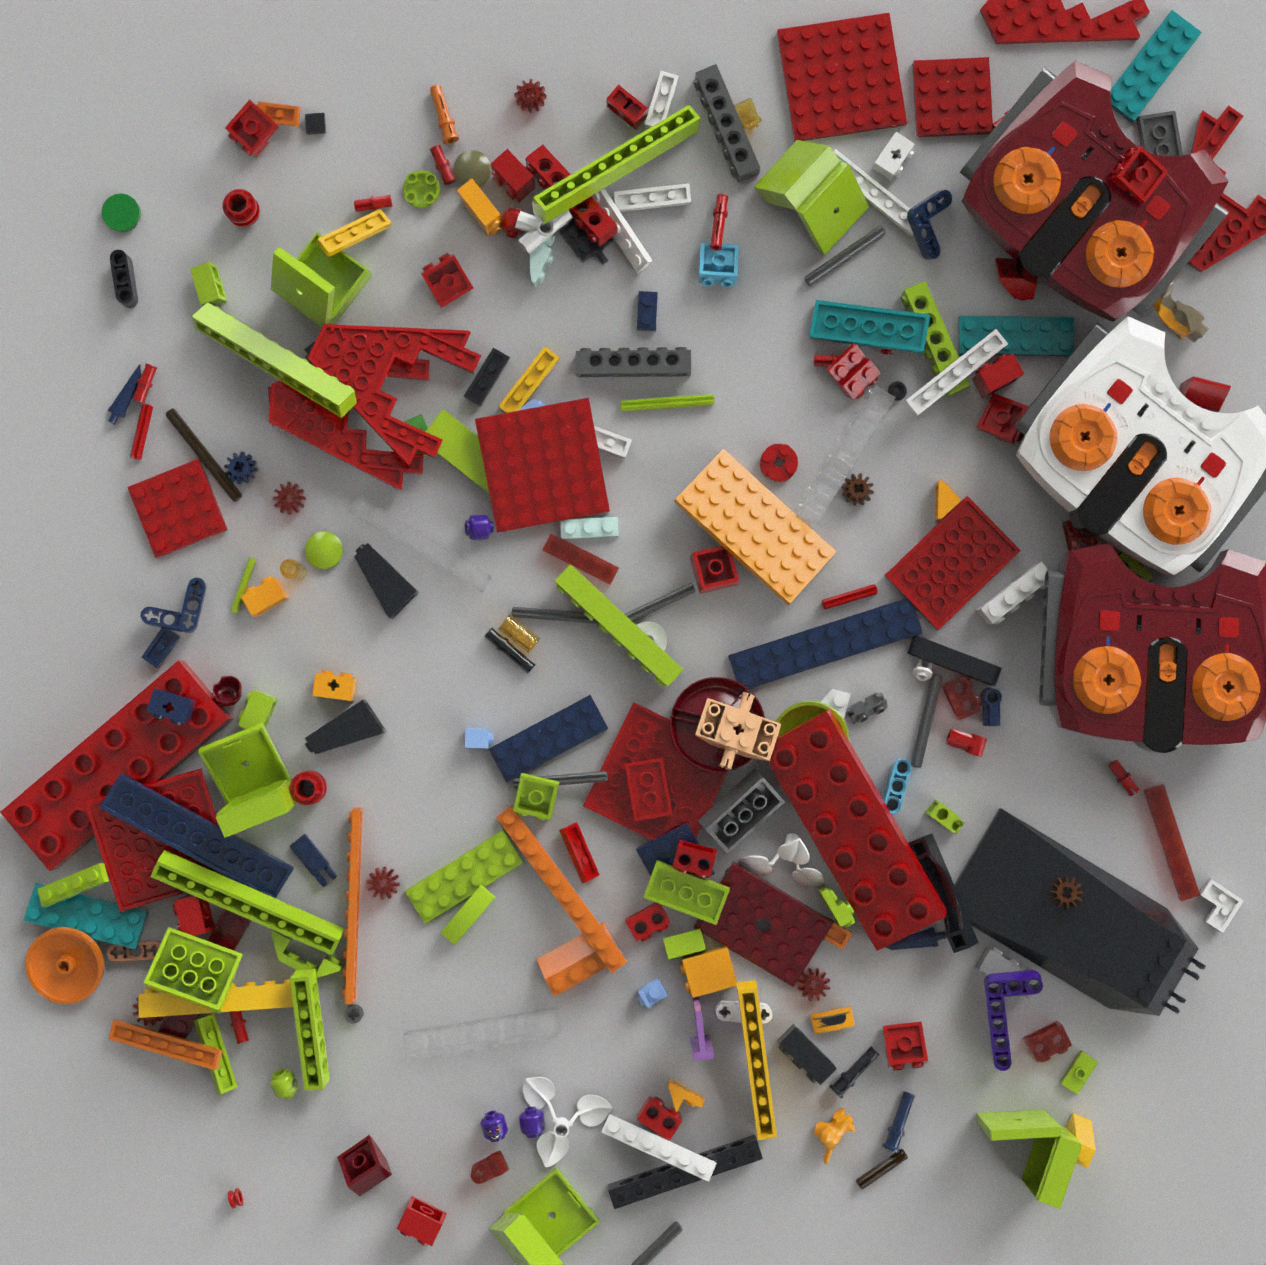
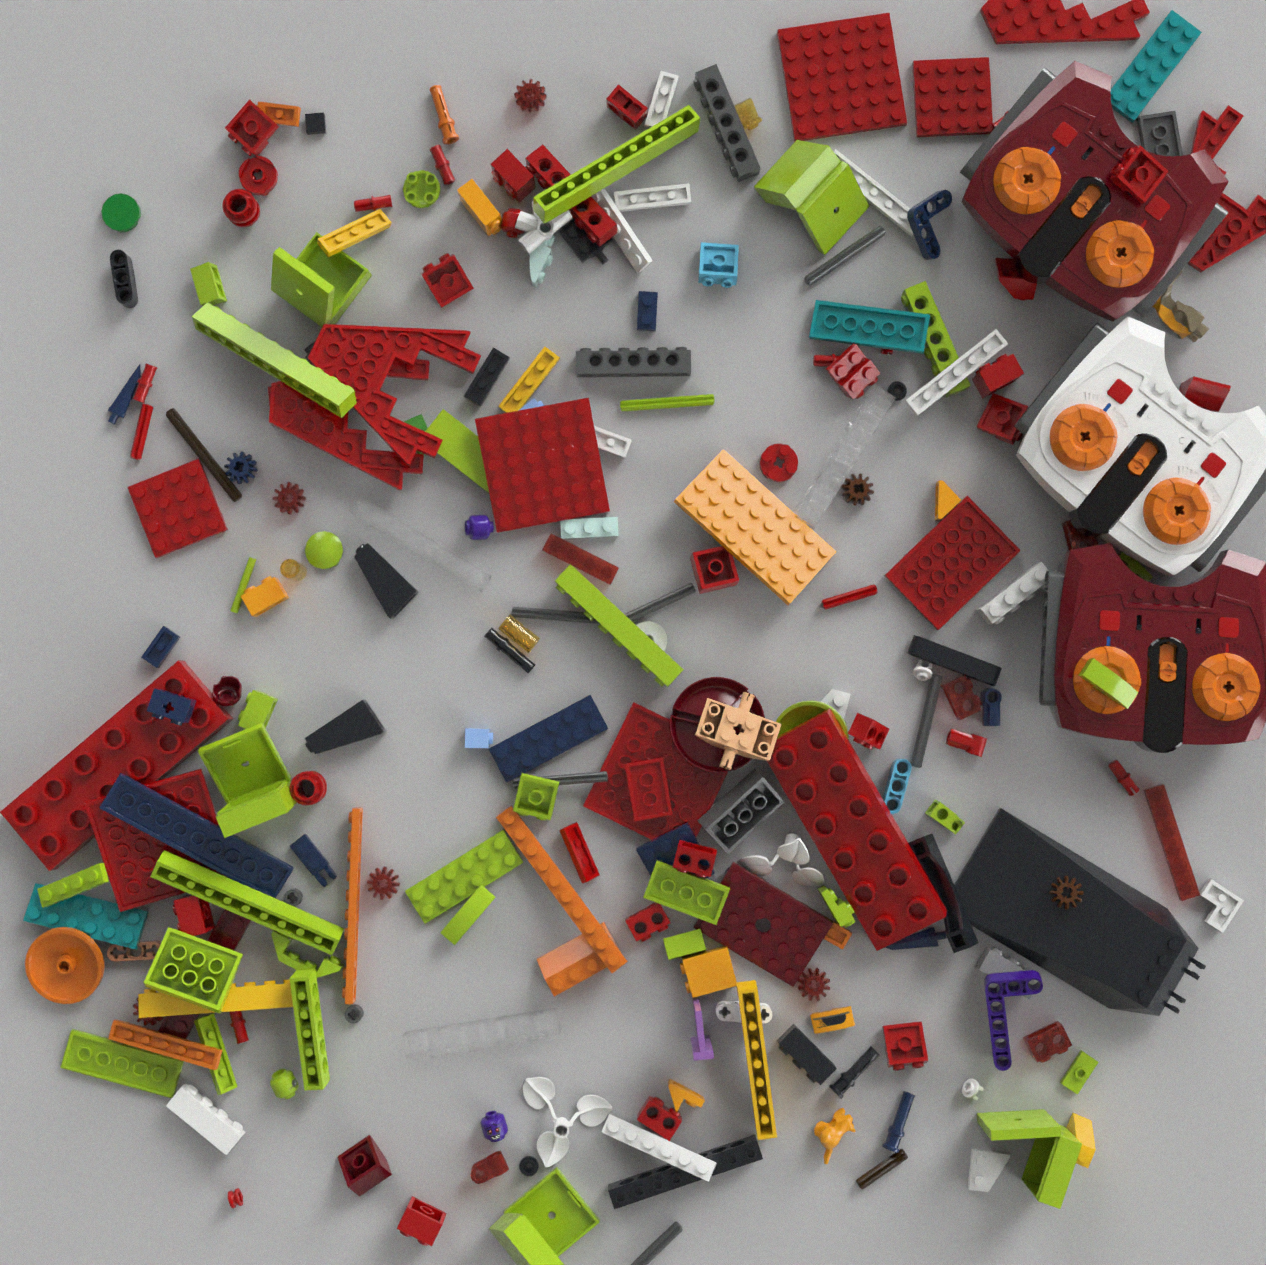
(121, 1063): none -> lime tile
(179, 617): dark blue beam -> none
(206, 1118): none -> white brick
(255, 165): none -> red plate
(297, 893): none -> dark grey bush
(323, 687): light orange brick -> none
(473, 166): olive dish -> none
(526, 1171): none -> black plate
(532, 1122): dark purple head -> none
(651, 993): light blue bracket -> none
(719, 214): red pin -> none
(825, 644): dark blue plate -> none
(868, 732): none -> red brick
(875, 706): dark grey hinge -> none
(896, 146): white brick -> none
(970, 1089): none -> white plate
(985, 1168): none -> white wing
(1023, 334): teal plate -> none
(1108, 683): none -> lime slope

